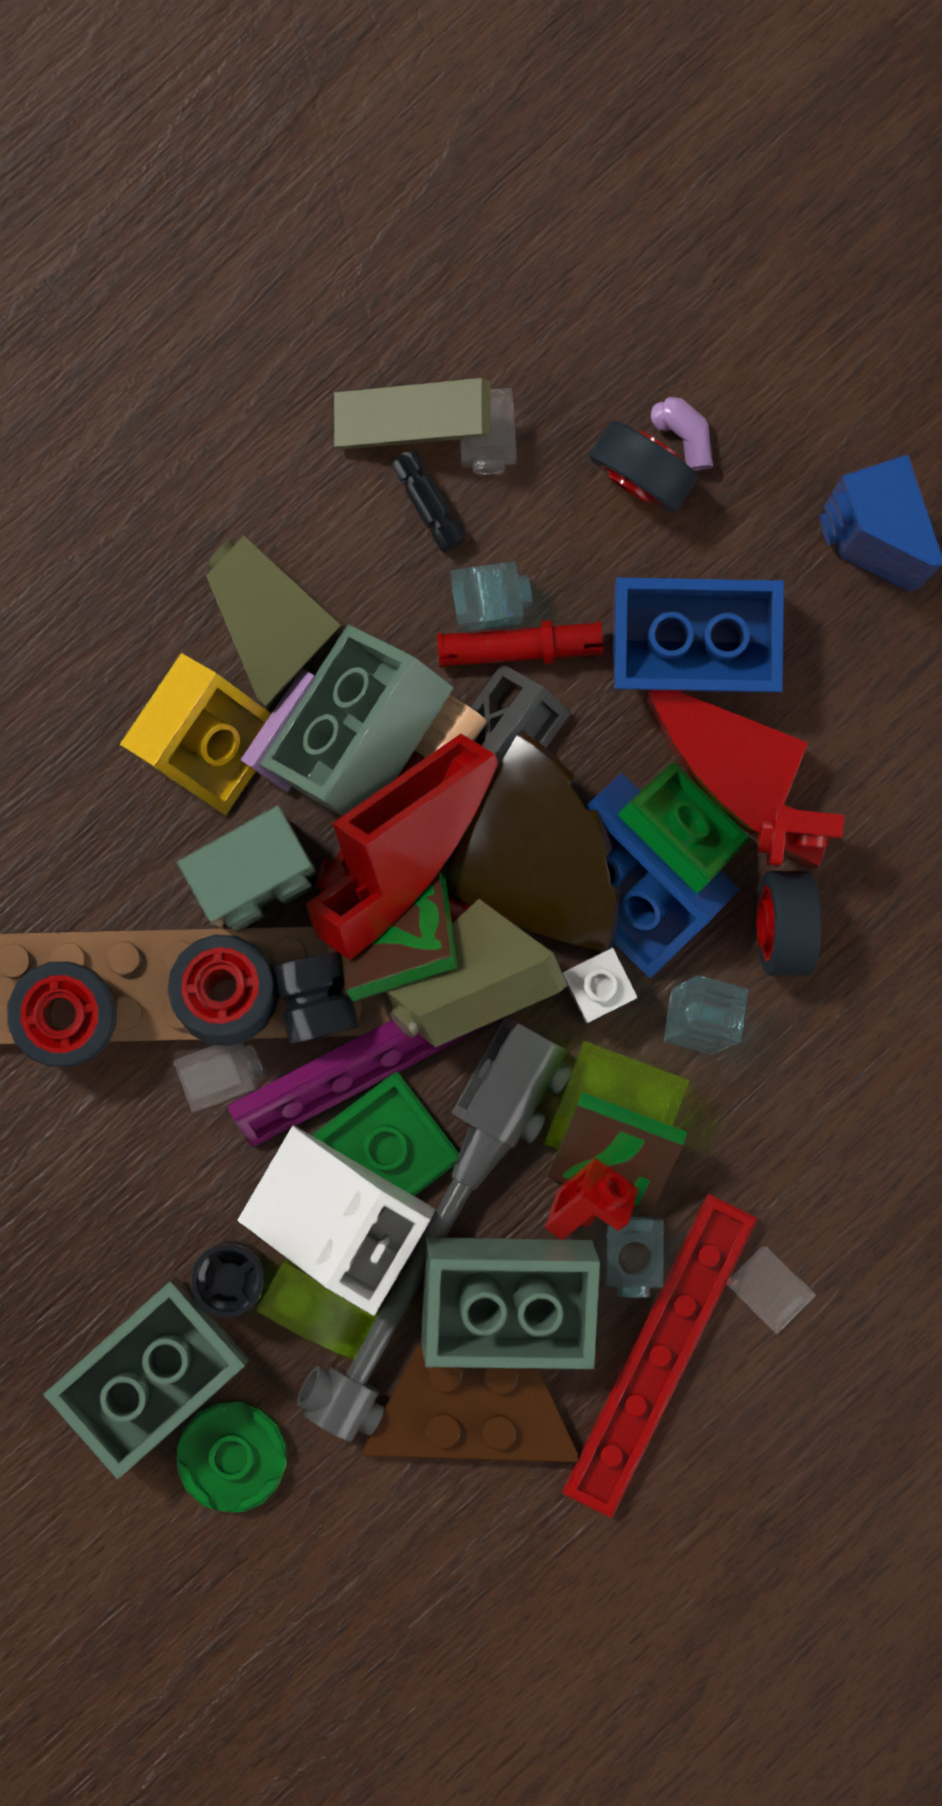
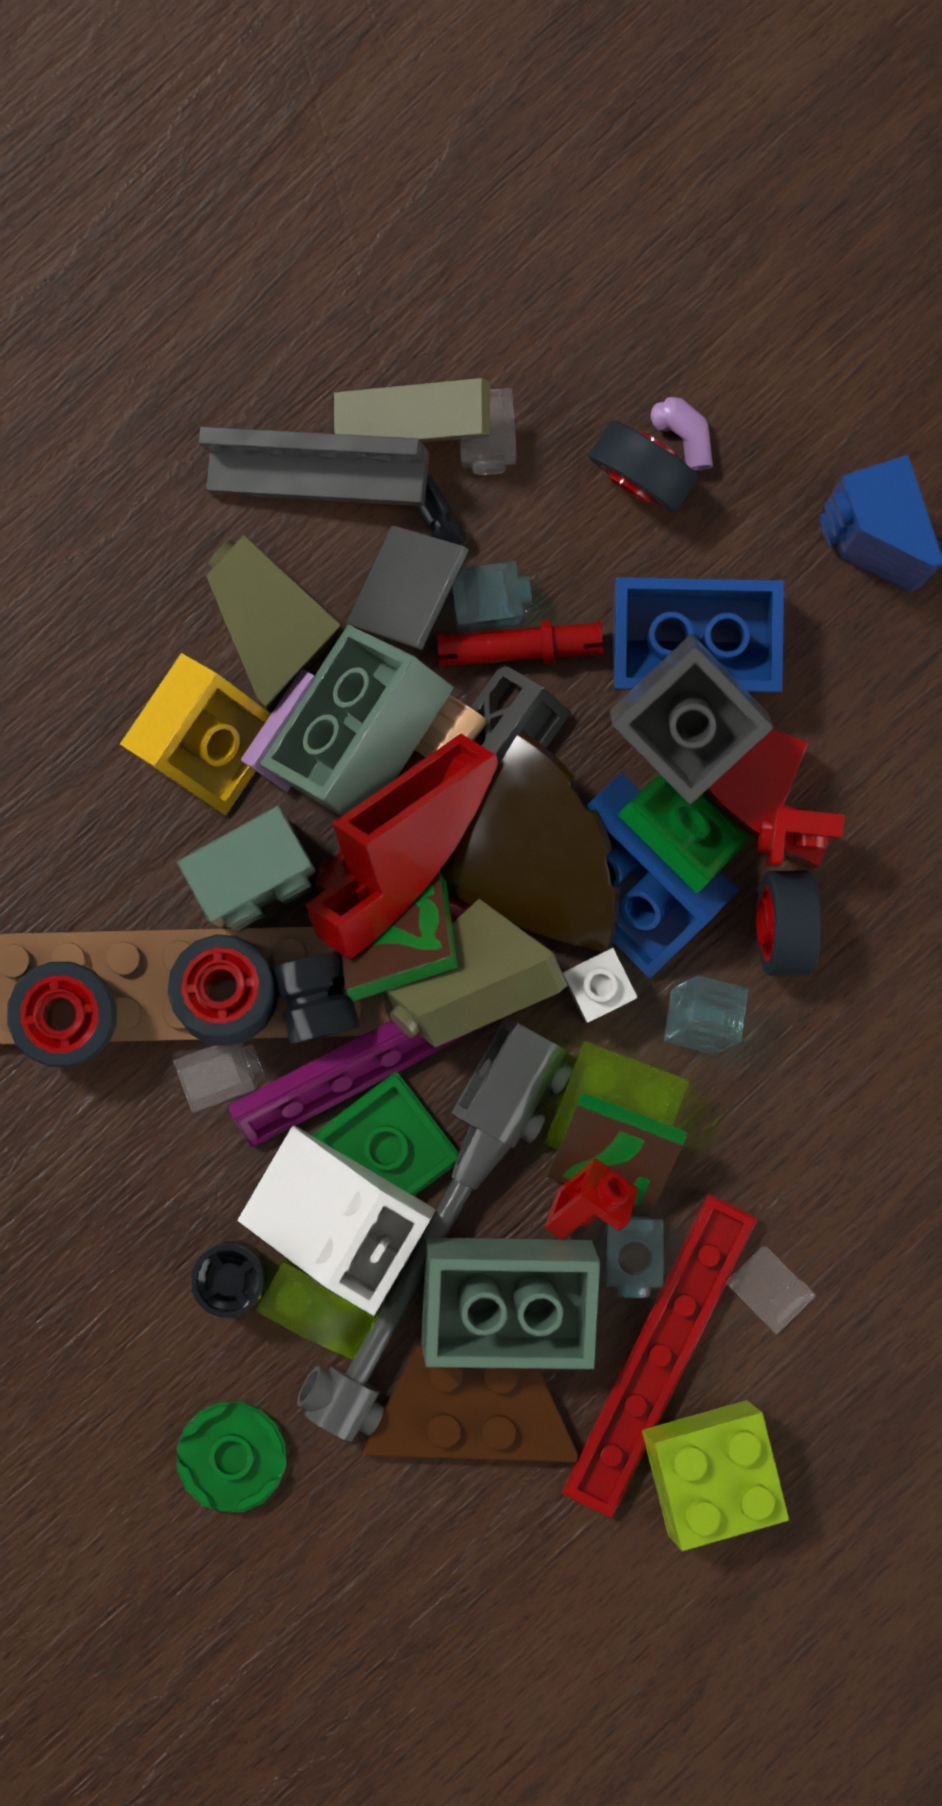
(146, 1377): sand green brick -> none
(316, 466): none -> dark grey fence
(407, 586): none -> dark grey piece
(690, 719): none -> dark grey brick
(715, 1475): none -> lime brick

